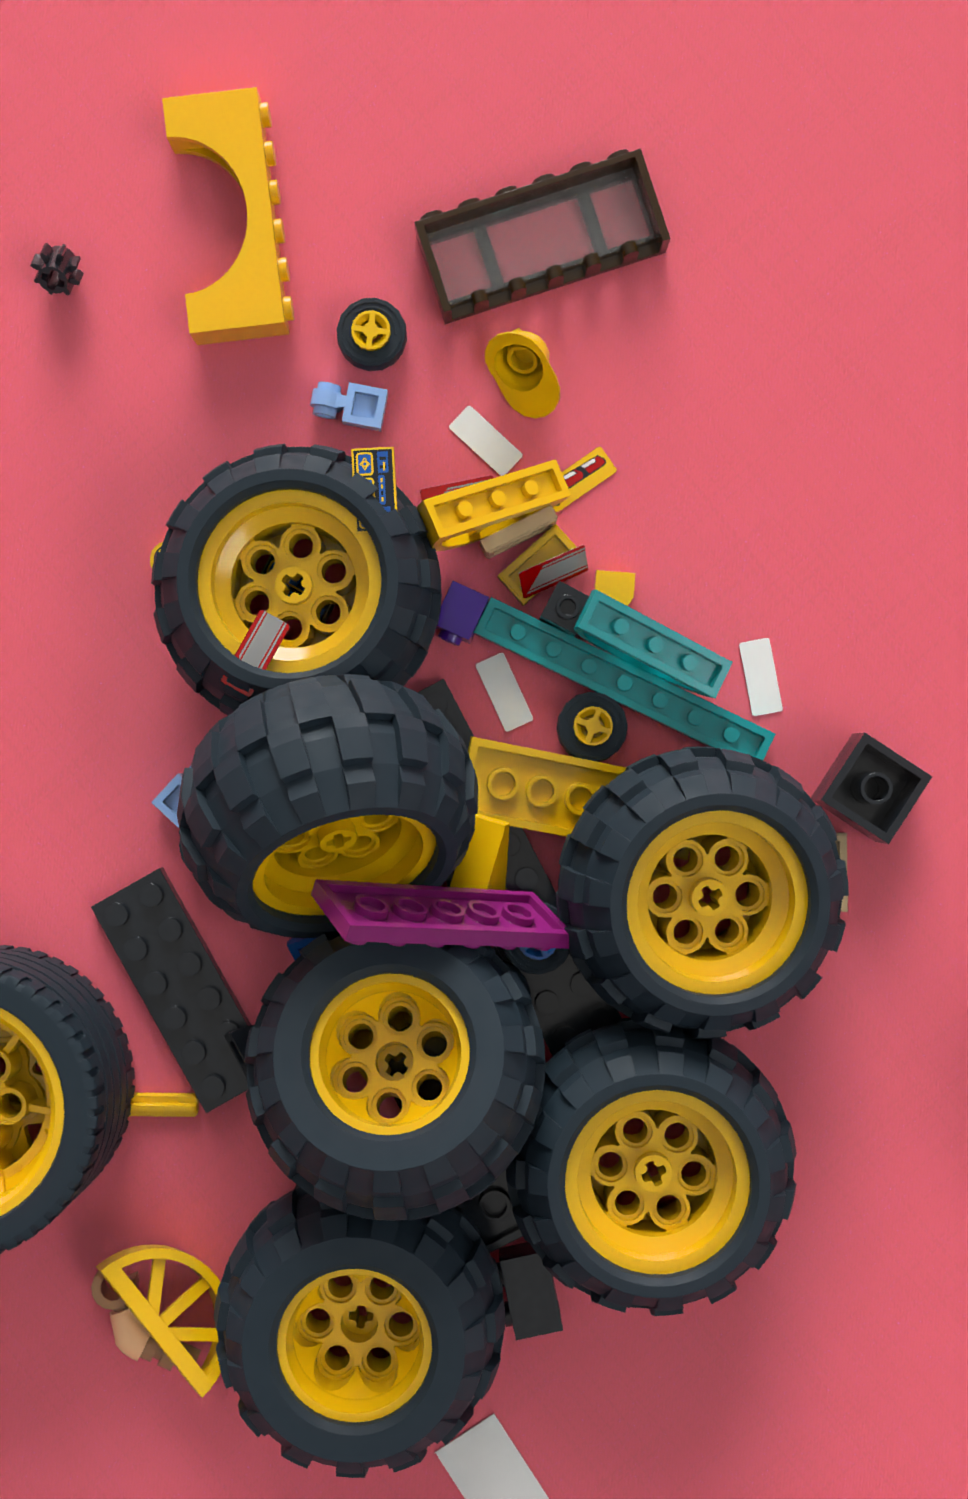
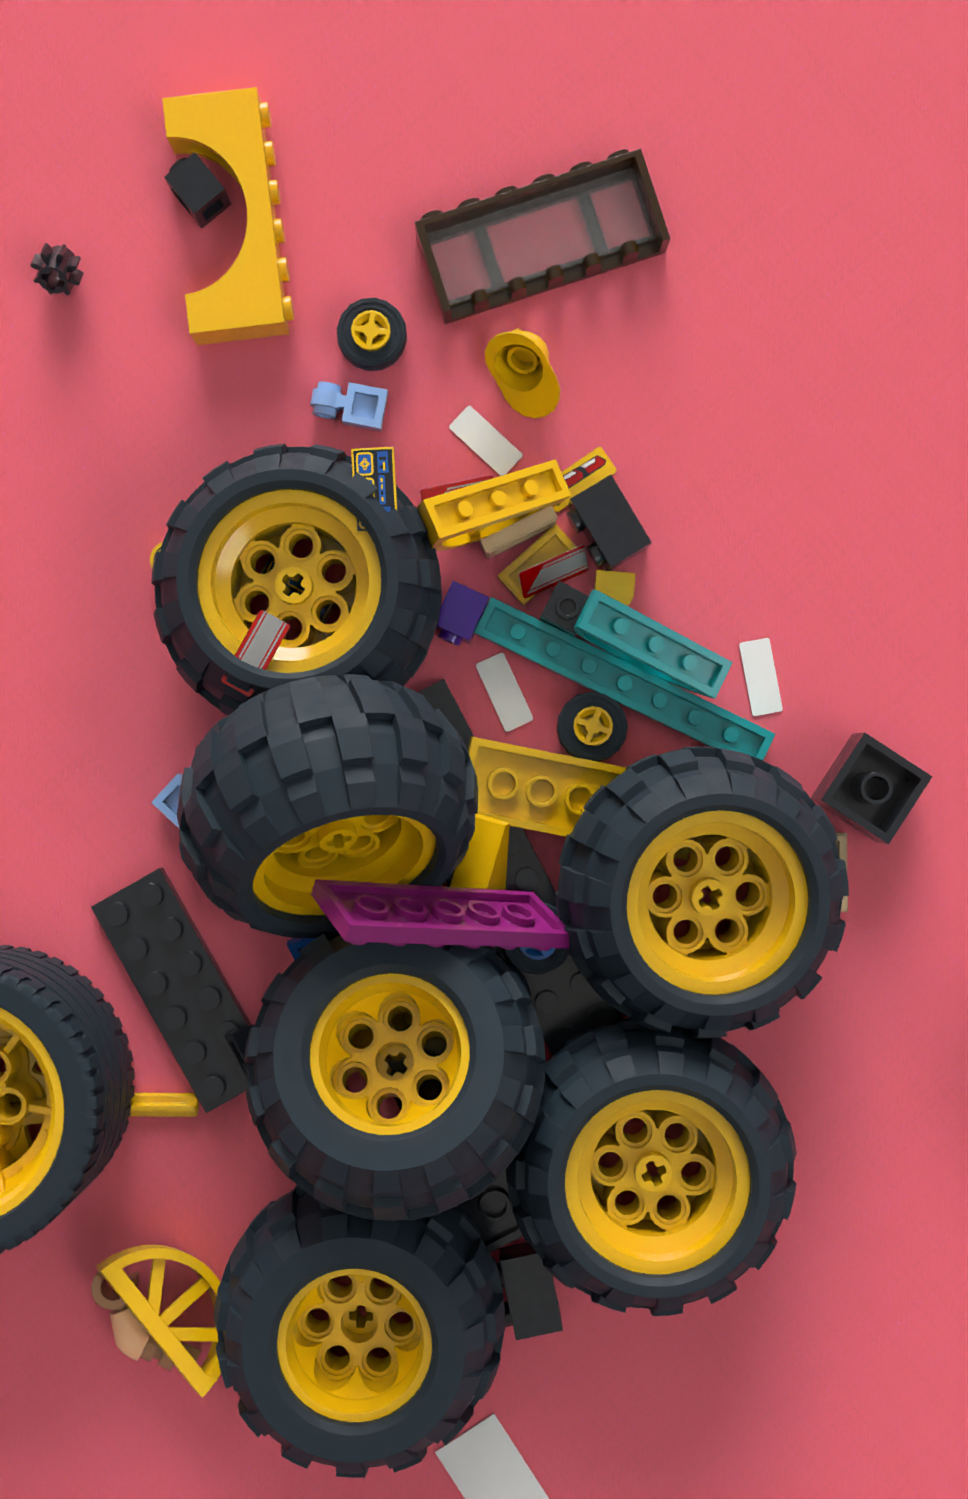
(197, 189): none -> black brick
(607, 524): none -> black brick

